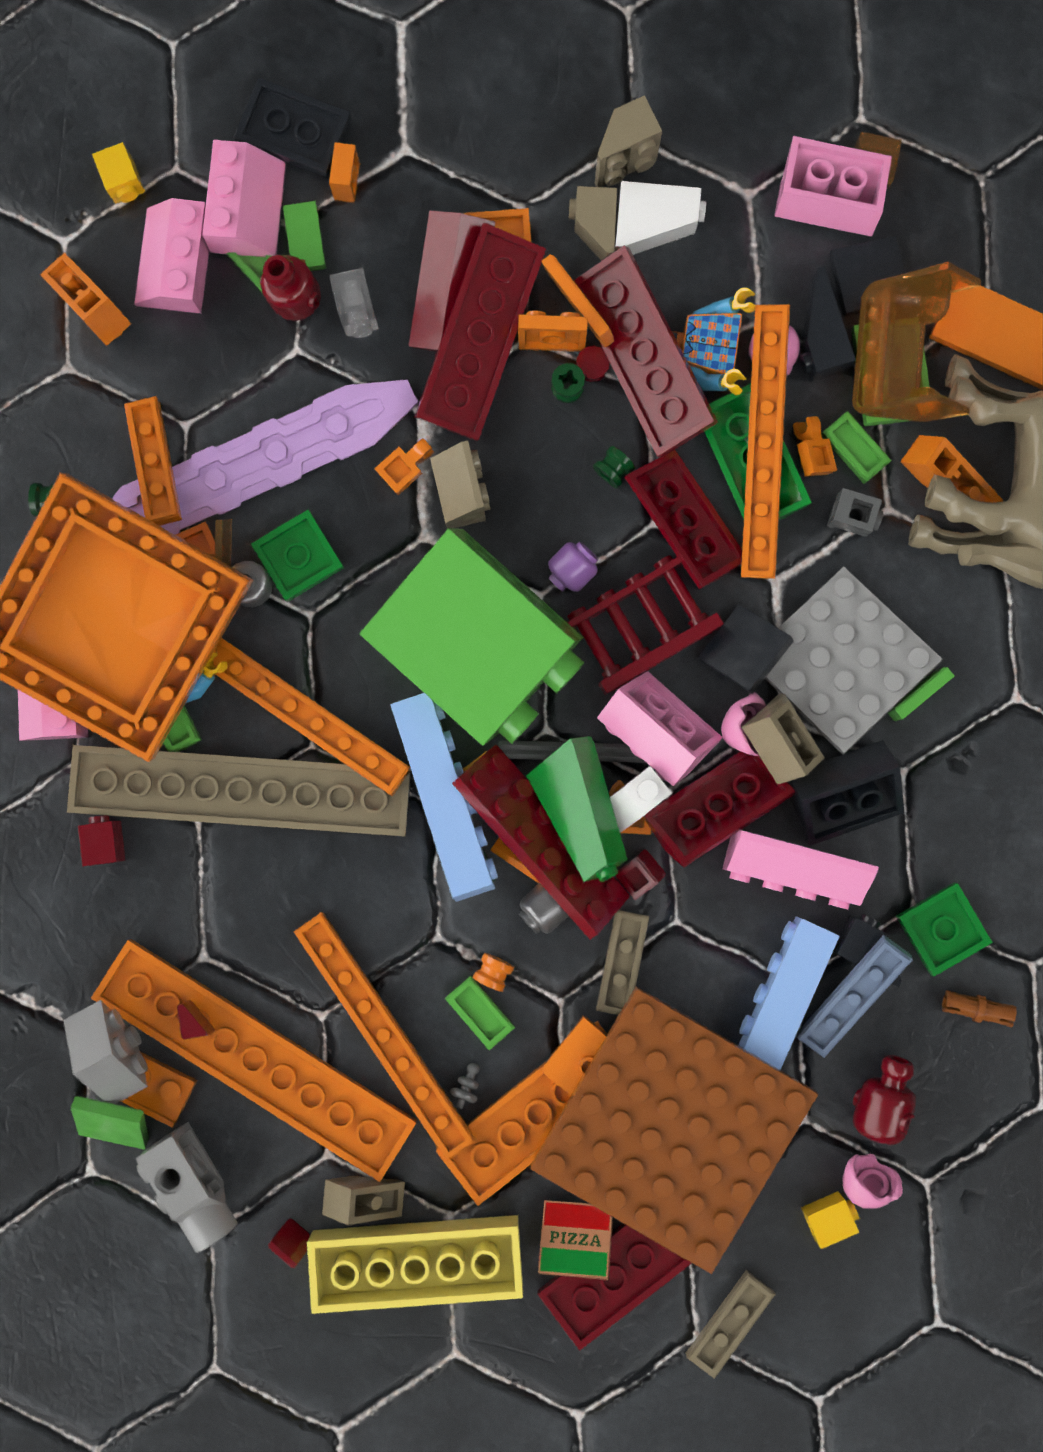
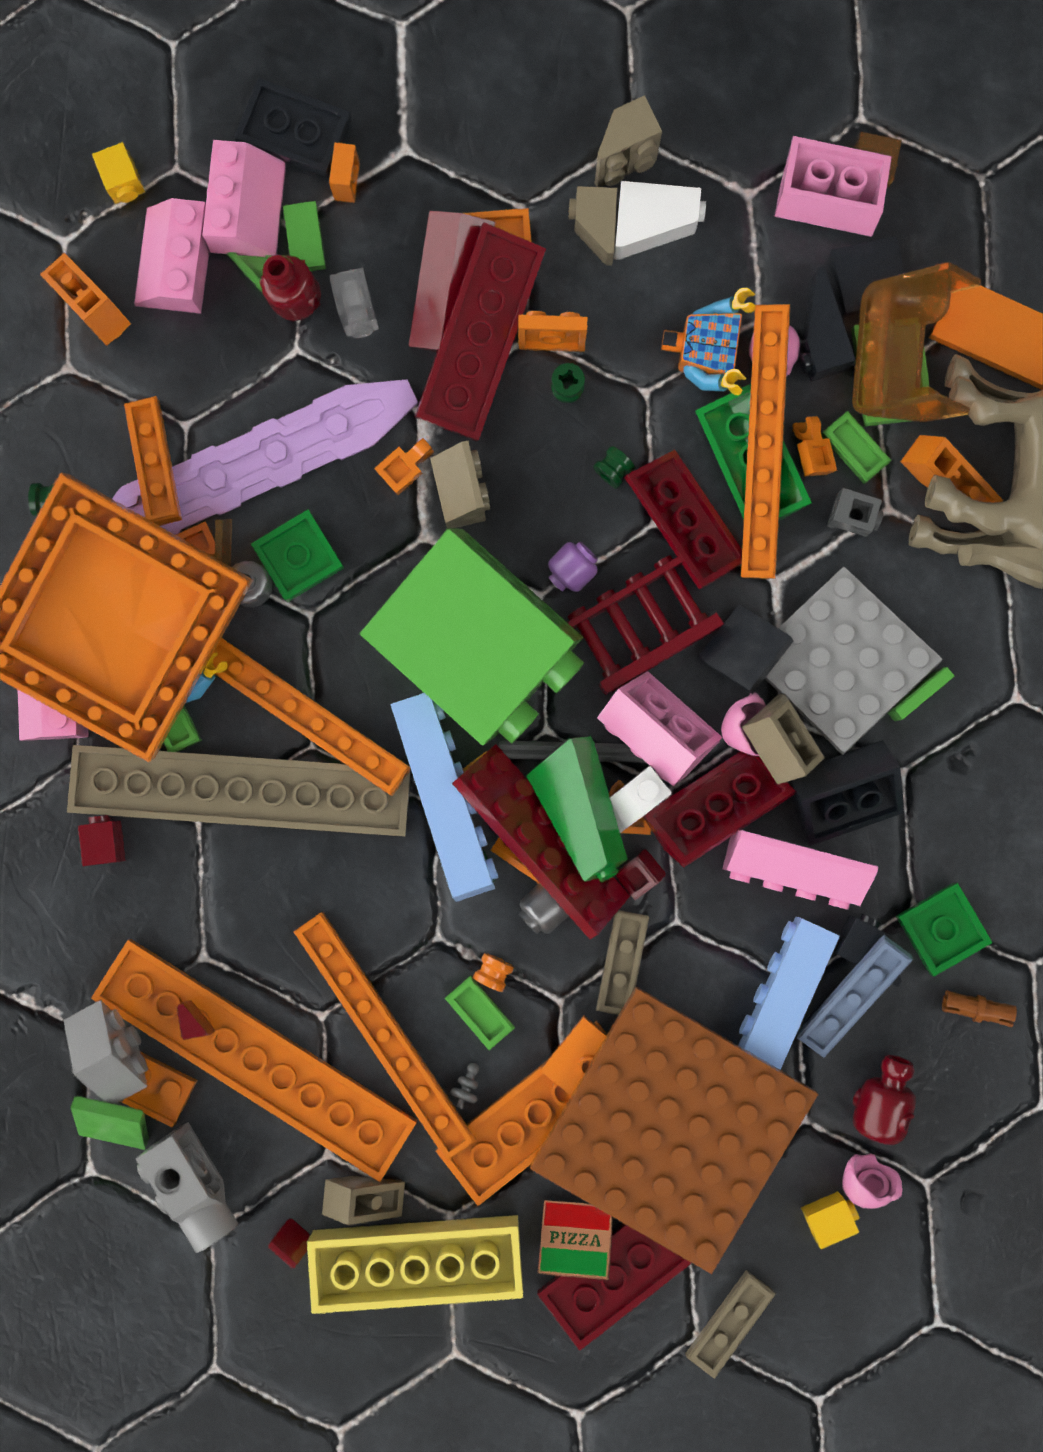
(578, 300): orange tile -> none
(593, 363): dark red tile -> none
(646, 354): plate -> none

